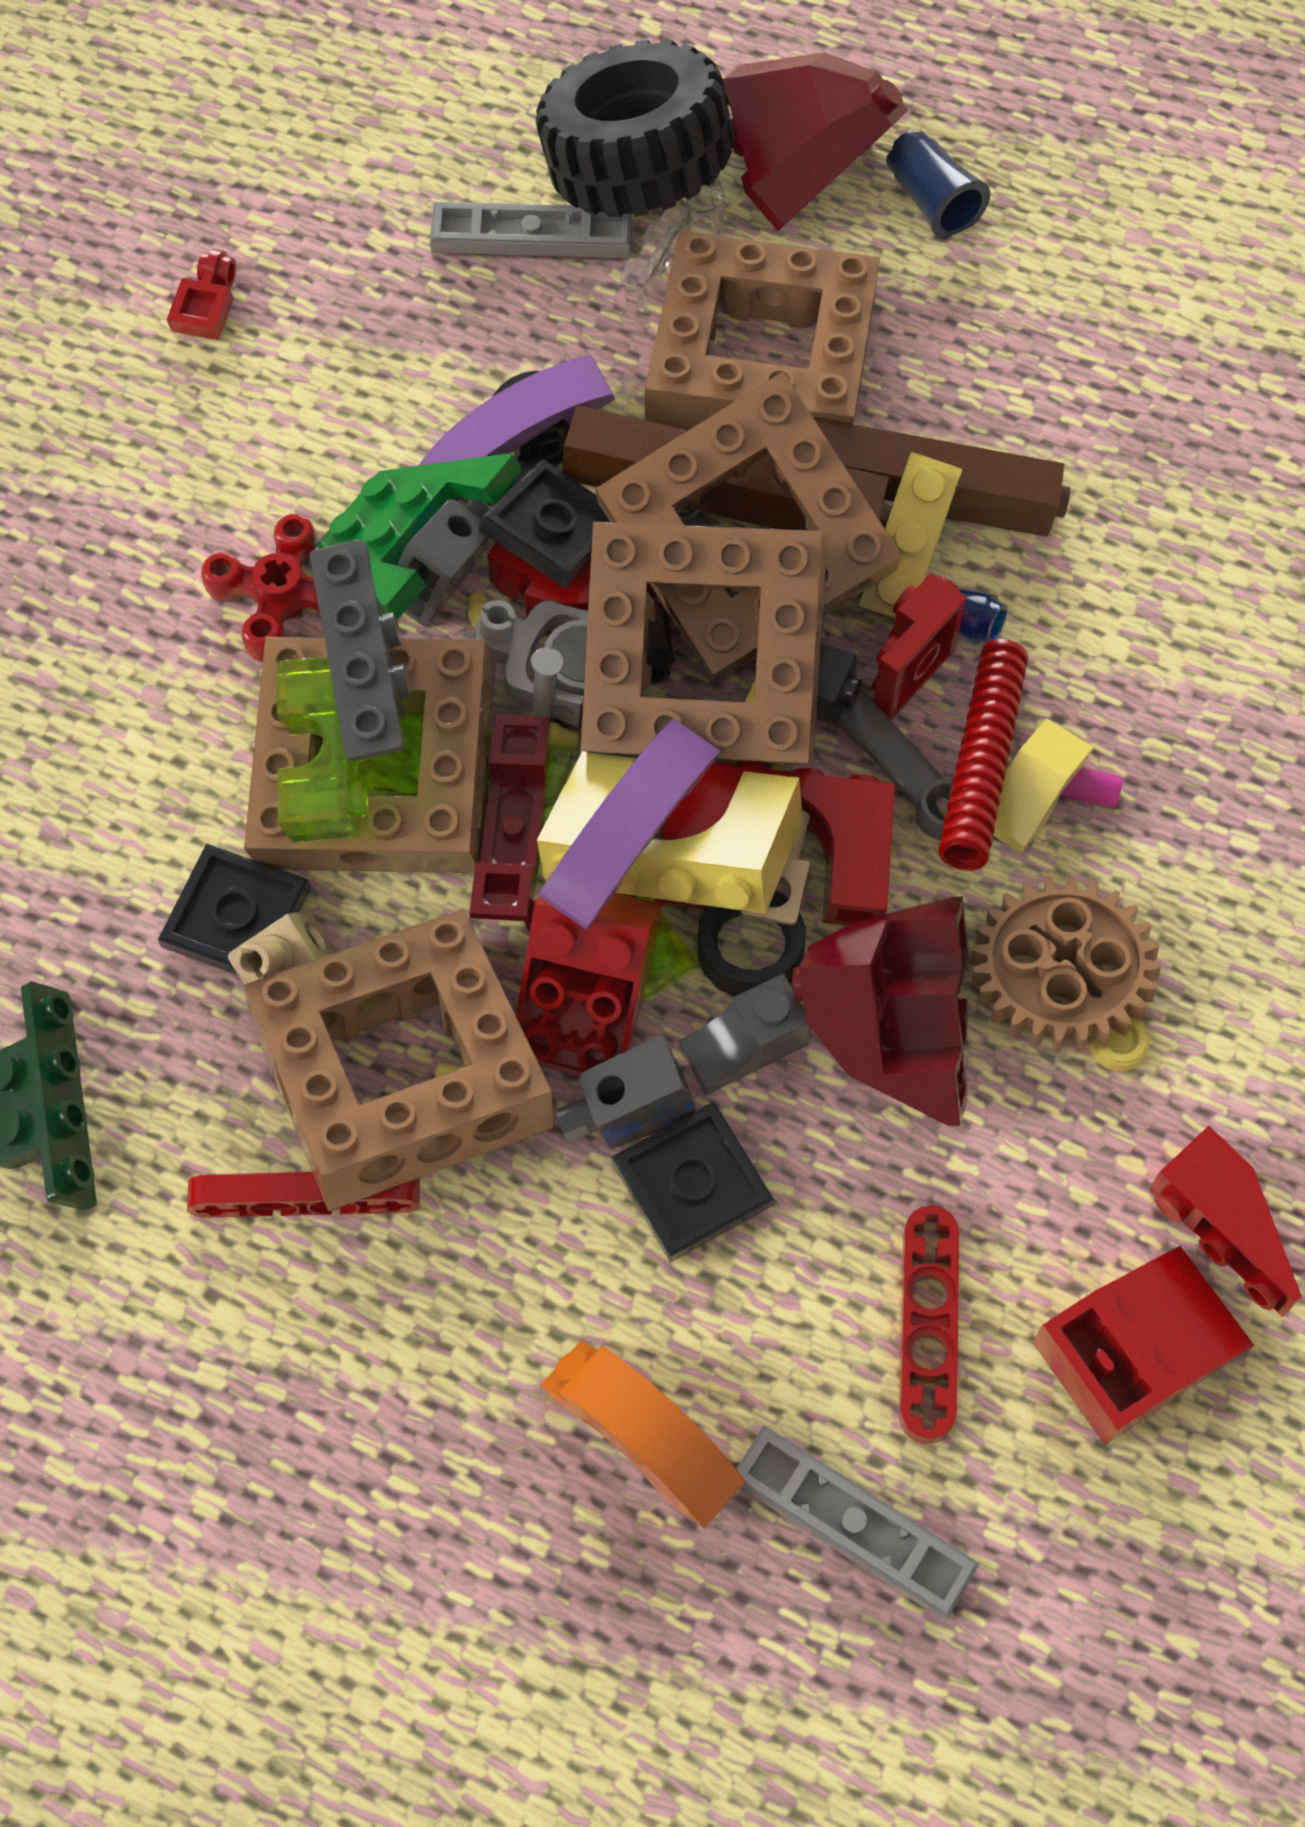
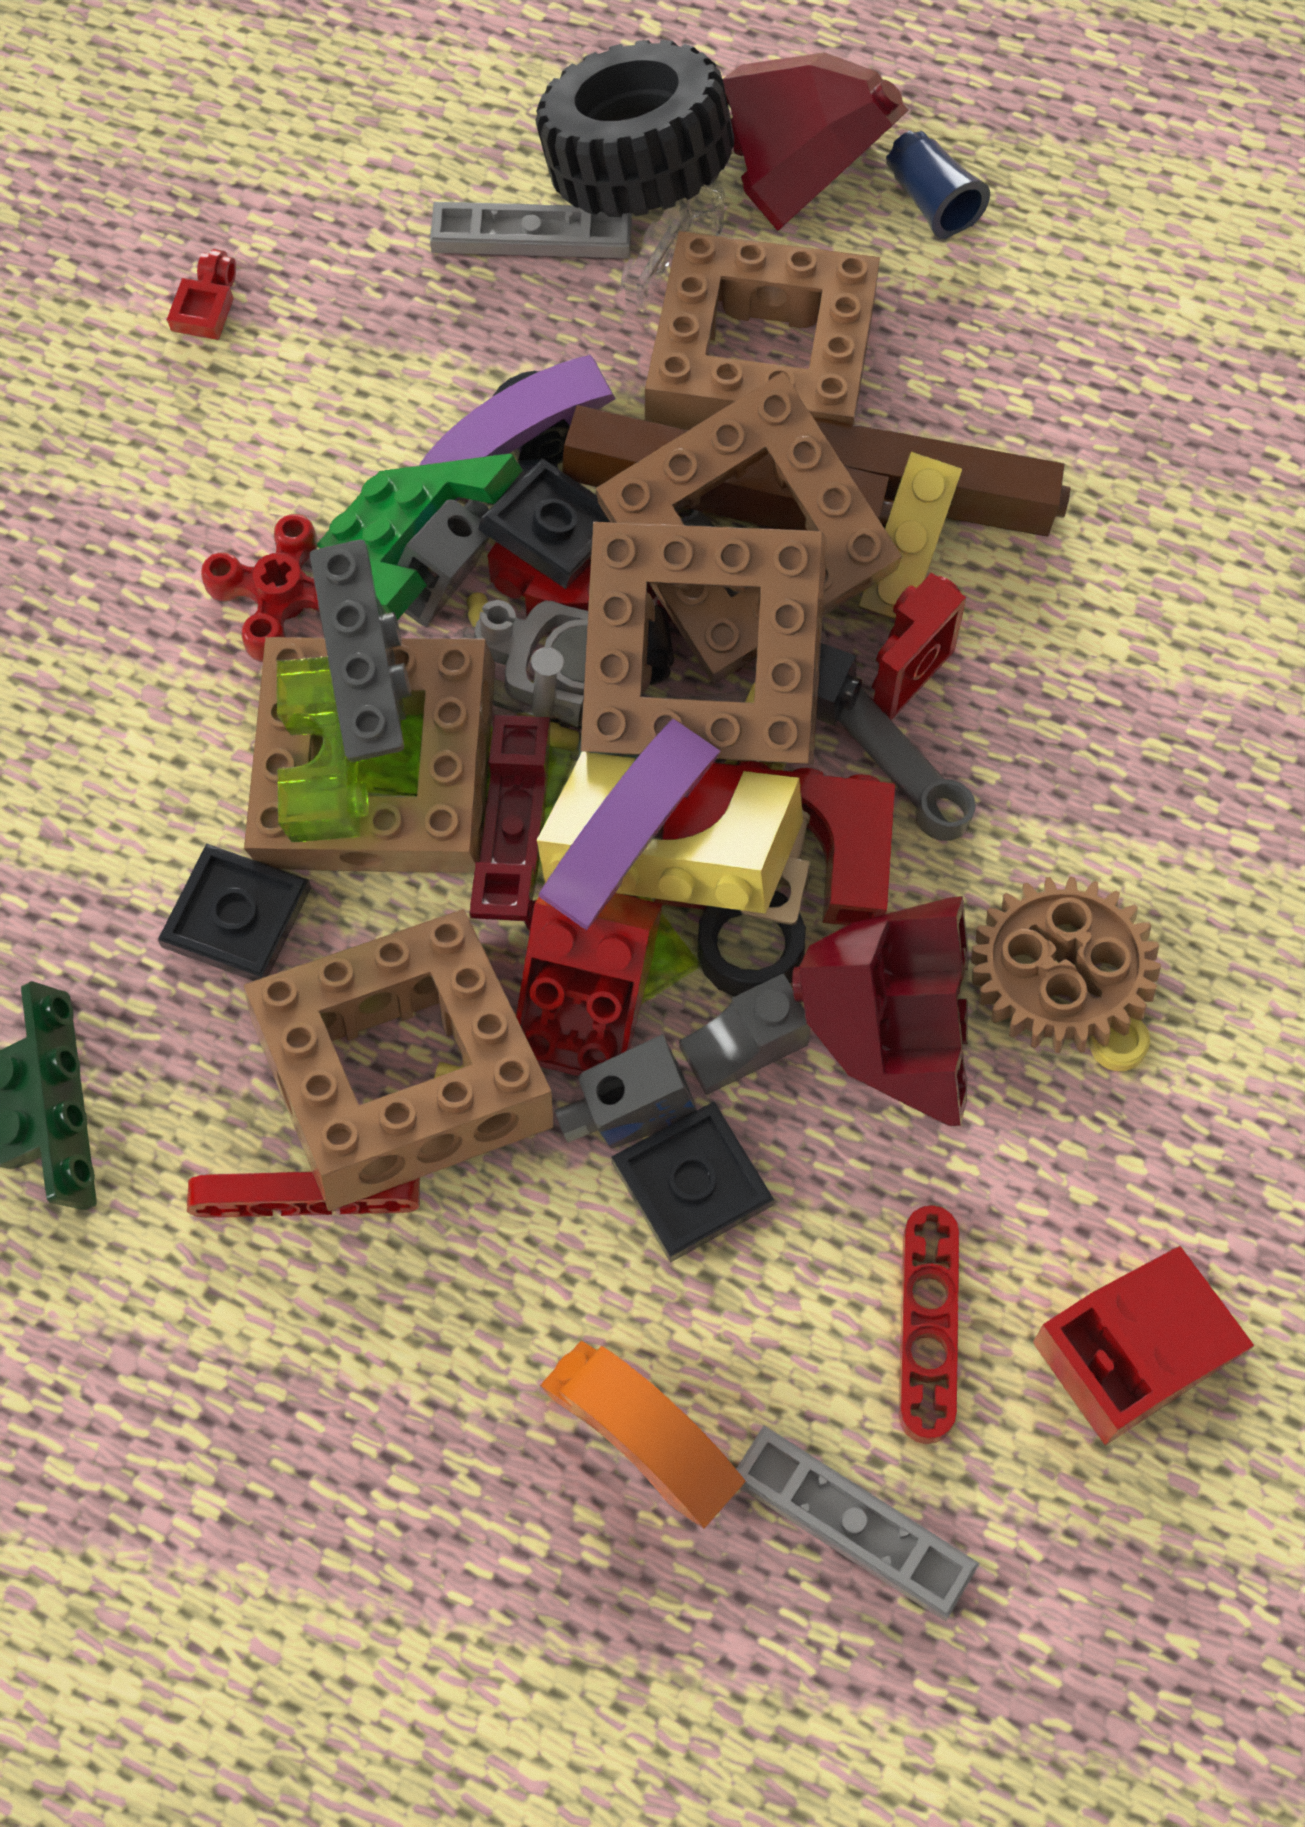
(280, 947): tan bracket -> none
(982, 616): clear blue cone -> none
(983, 756): red piece -> none
(1036, 781): light yellow slope -> none
(1094, 788): dark pink axle -> none
(1224, 1205): red slope -> none

